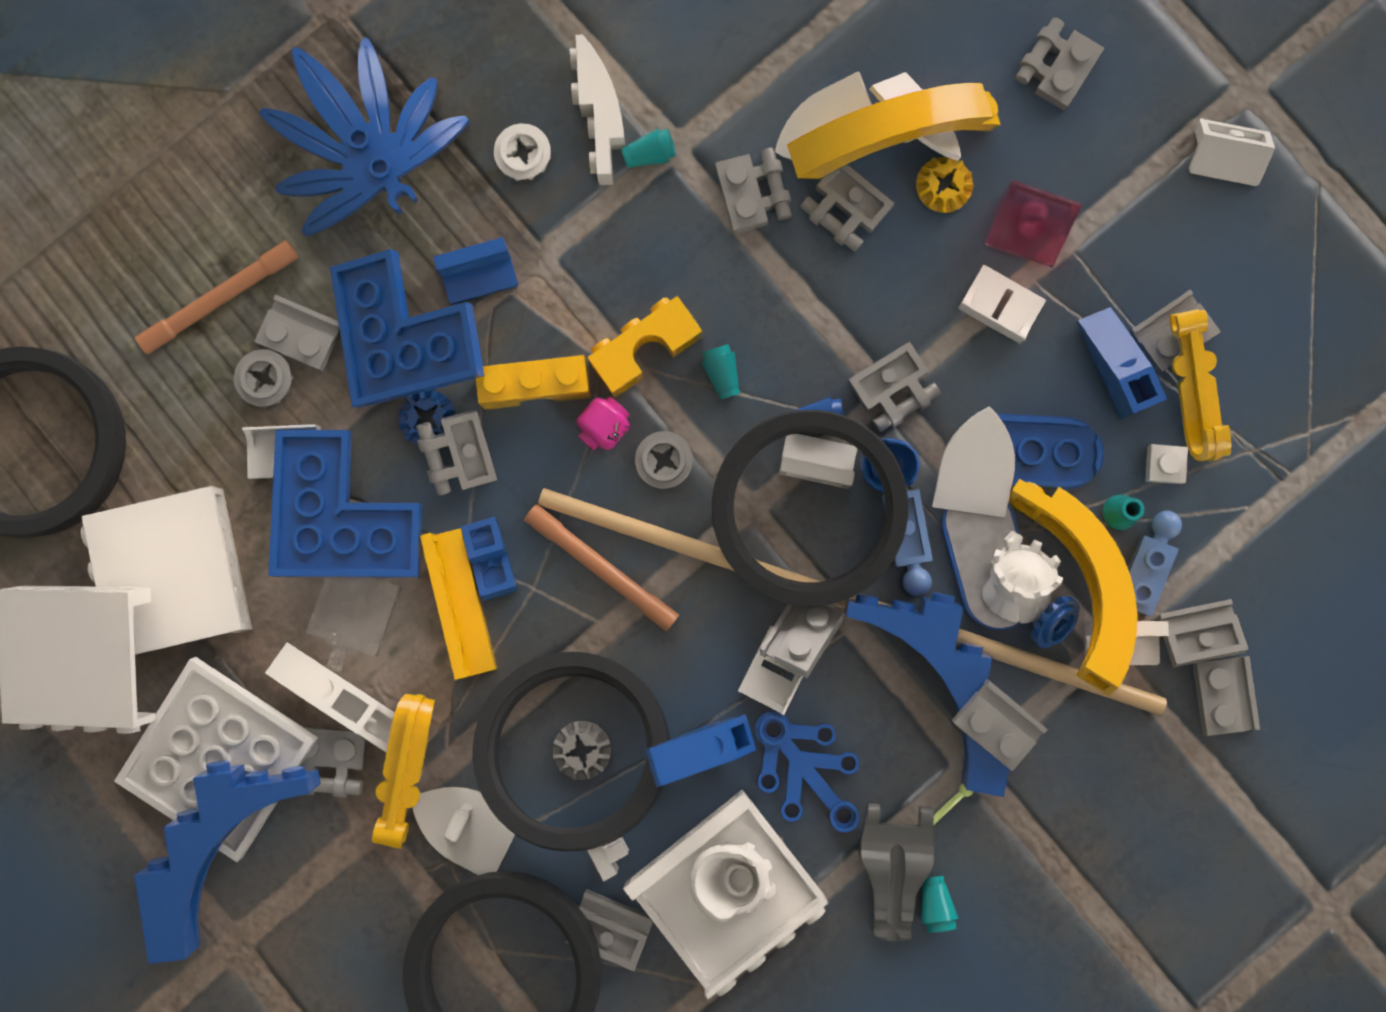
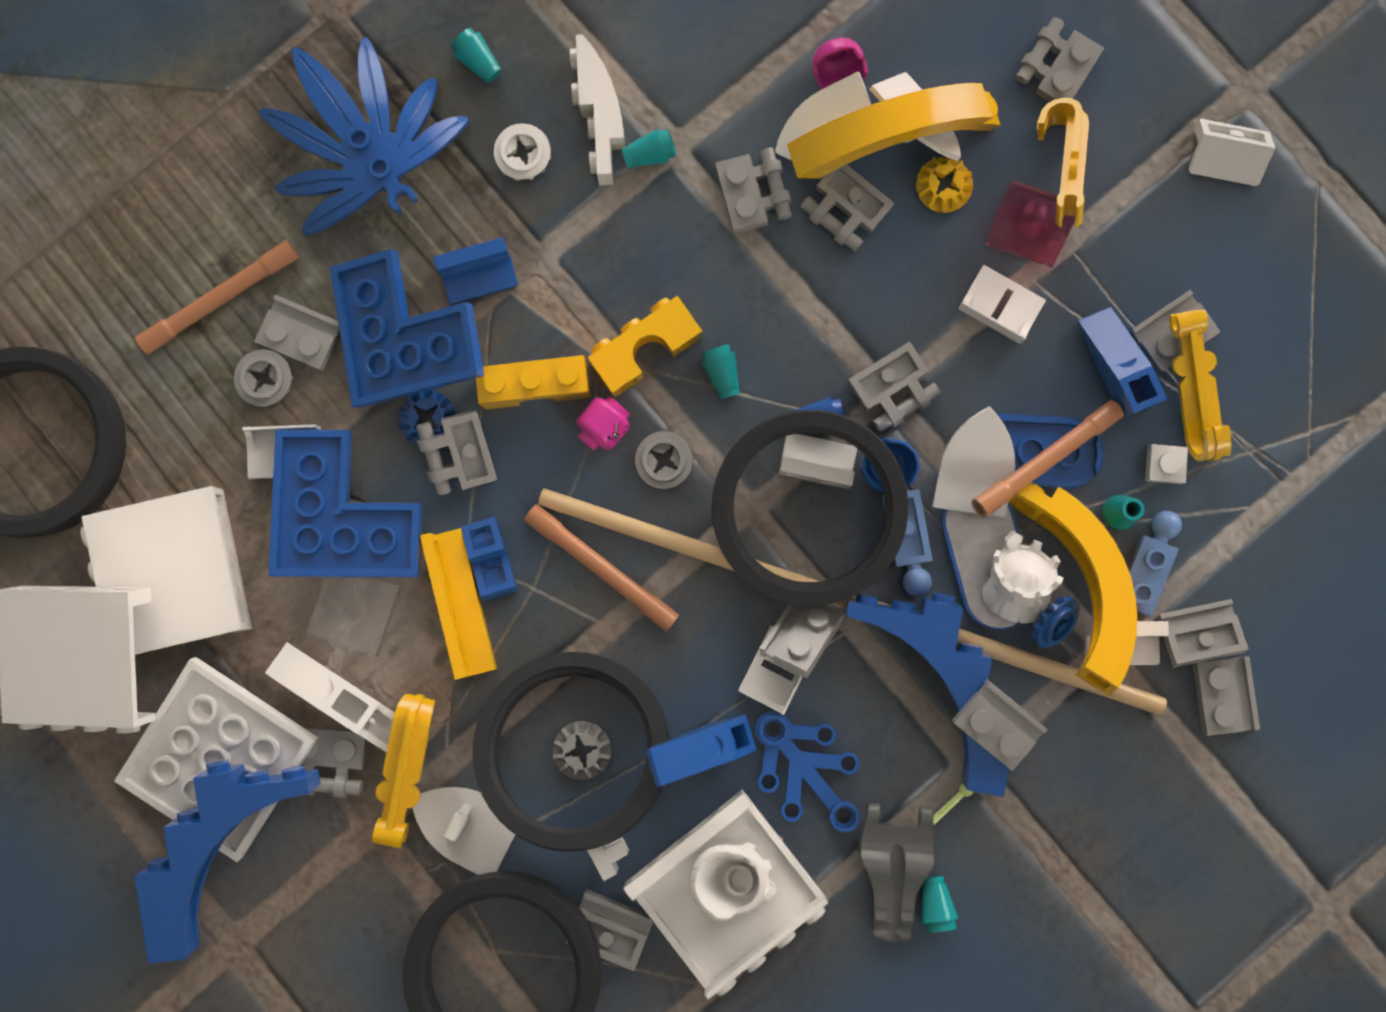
(475, 54): none -> teal cone
(837, 60): none -> dark pink hair
(1002, 491): none -> nougat piece
(1070, 114): none -> yellow piece

